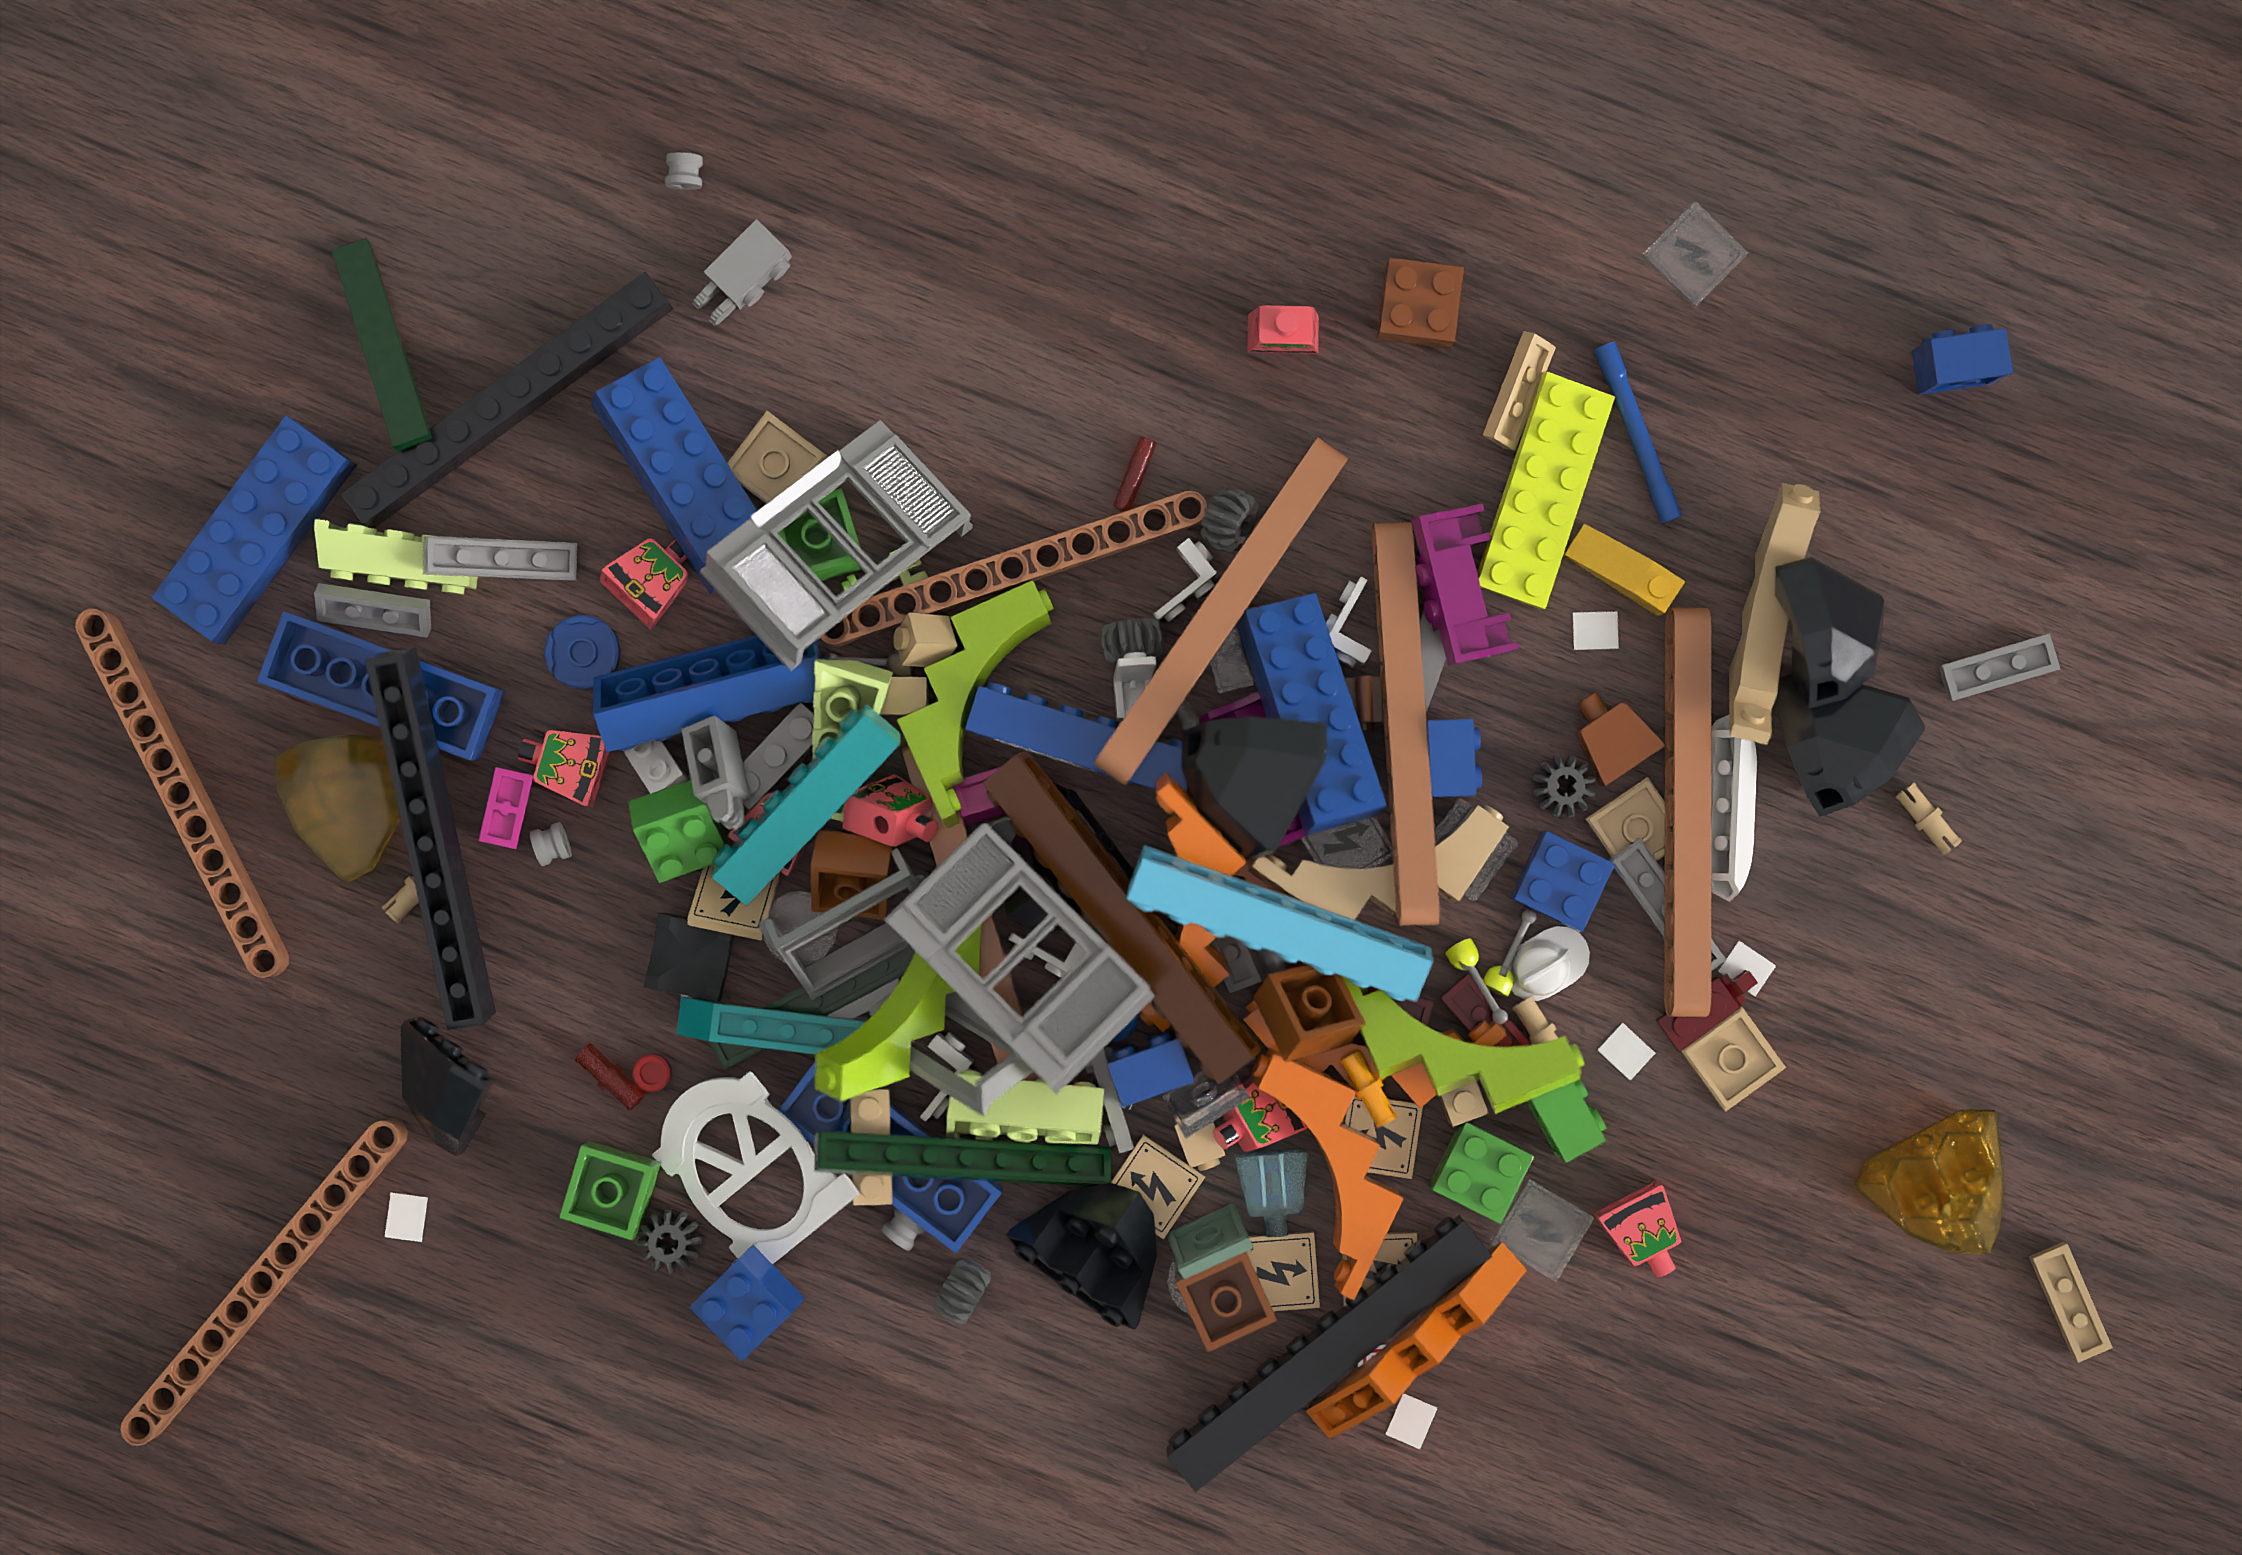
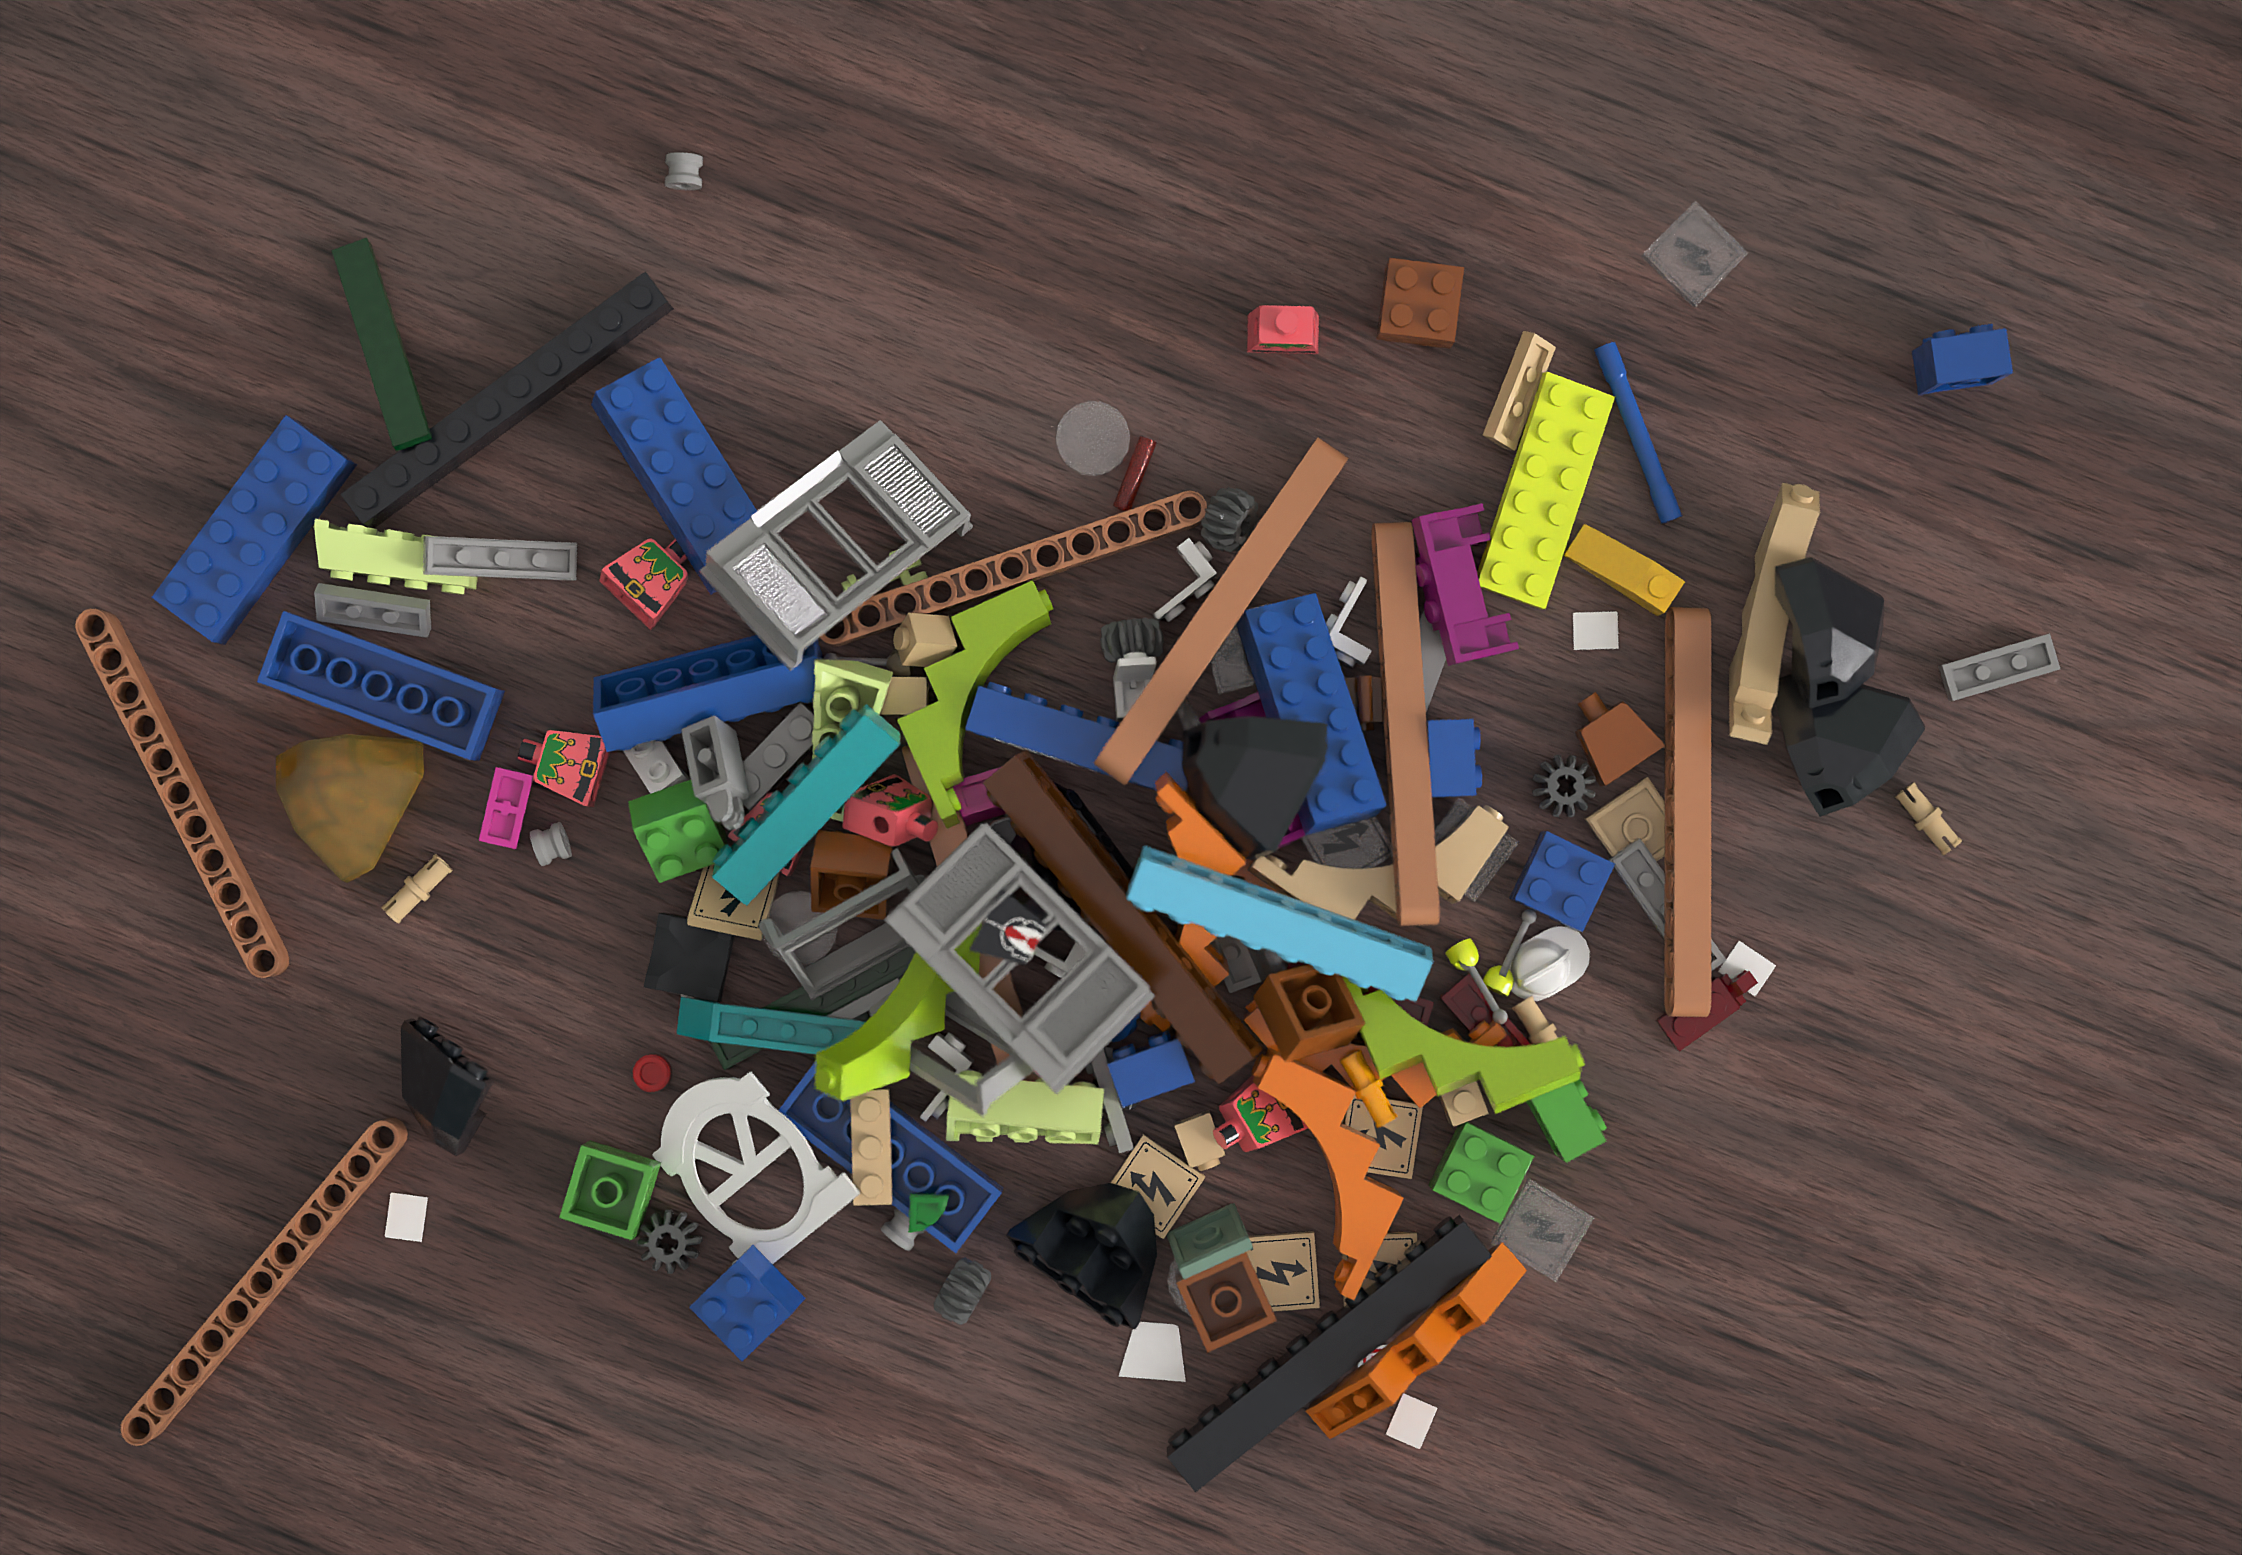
(431, 837): black brick -> none
(581, 650): blue tile -> none
(610, 1076): clear red pin -> none
(744, 271): light grey hinge -> none
(773, 458): tan tile -> none
(816, 545): bright green brick -> none
(925, 1210): none -> green tile
(961, 1159): dark green tile -> none
(1009, 931): none -> black sticker
(1093, 438): none -> clear tile
(1154, 1353): none -> white sticker
(1204, 1101): clear tile -> none
(1273, 1186): clear light blue torso -> none
(1626, 1051): white sticker -> none
(1643, 1227): coral torso -> none
(1731, 809): white brick -> none
(1733, 1059): tan tile -> none
(1942, 1182): clear yellow brick -> none
(2070, 1302): tan plate -> none

